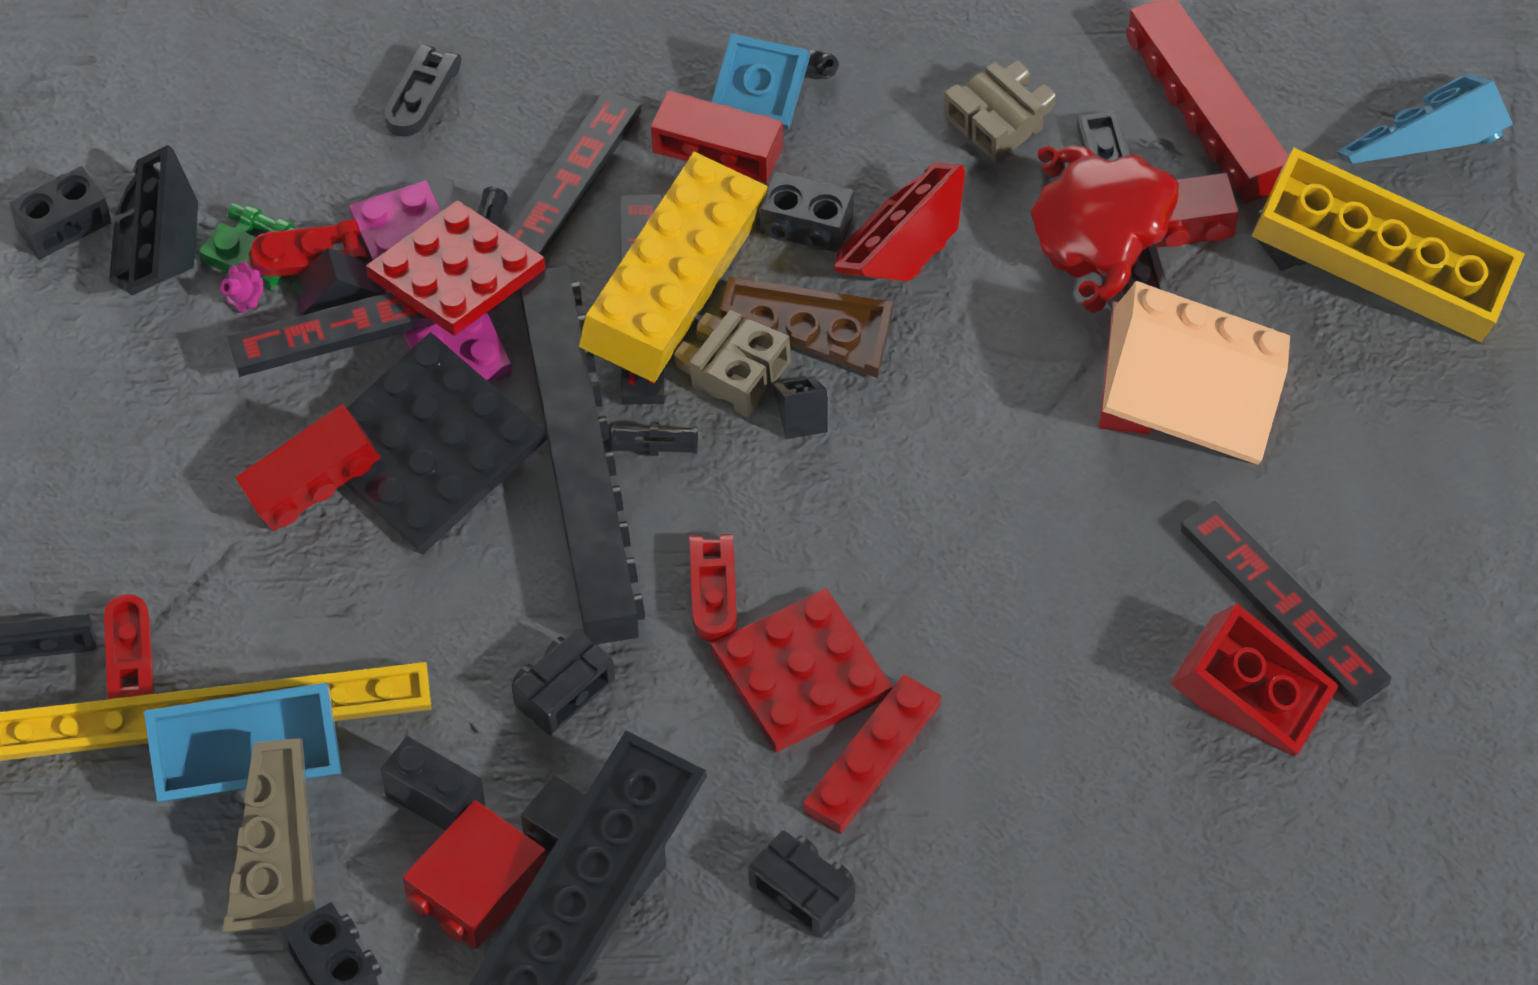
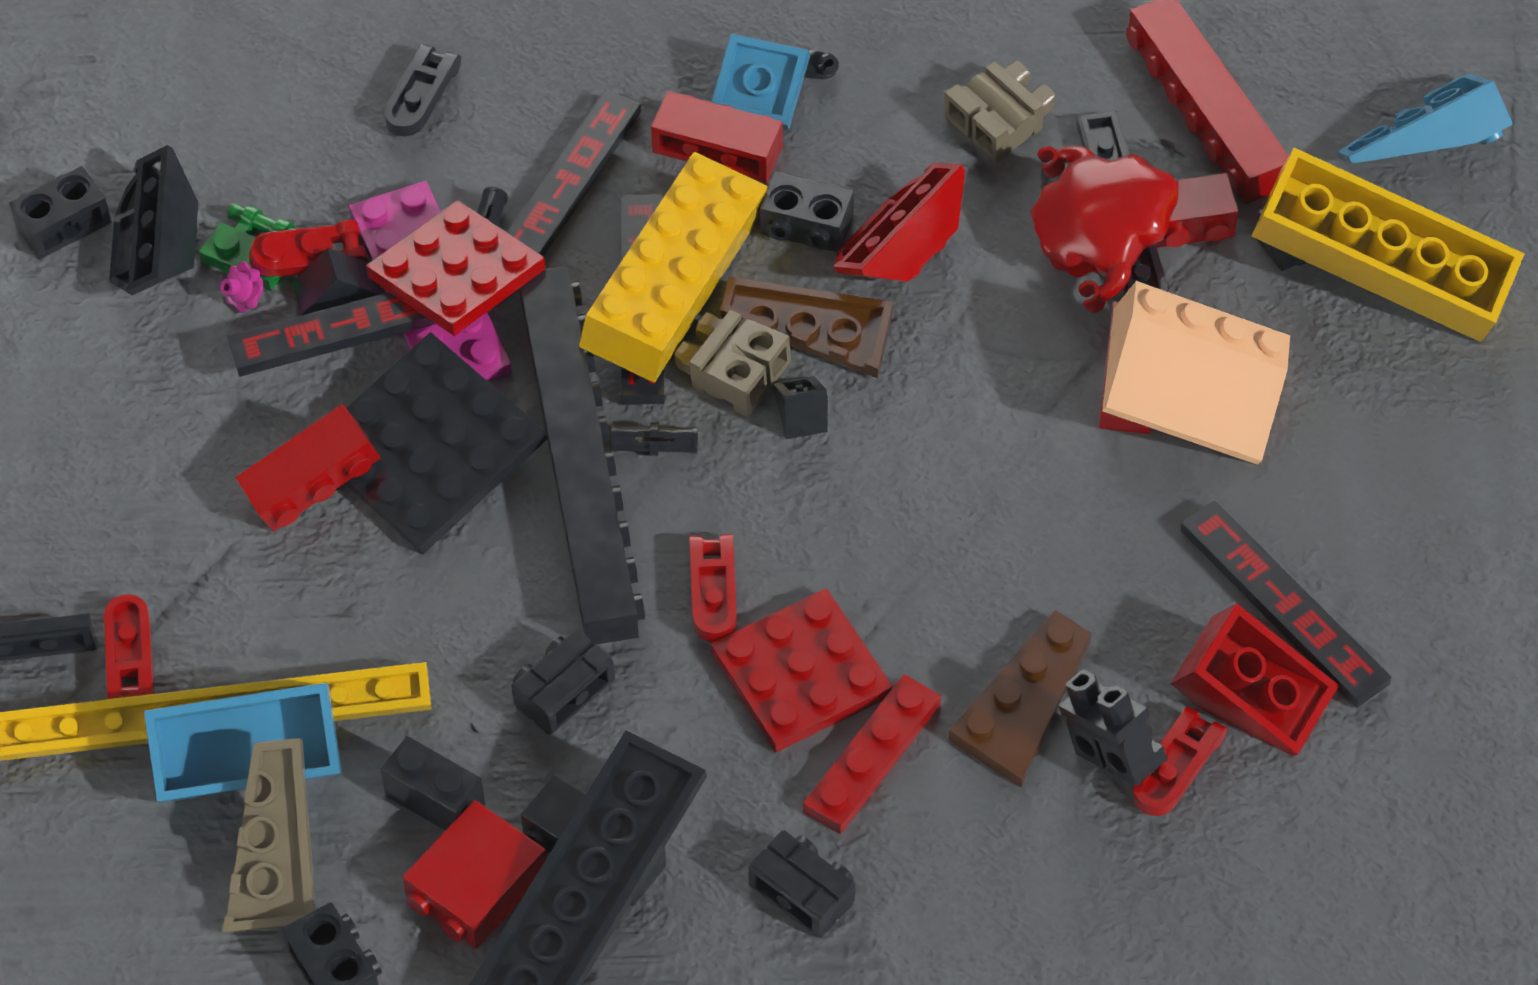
(1016, 708): none -> reddish brown wing
(1112, 726): none -> black hips
(1185, 756): none -> red plate

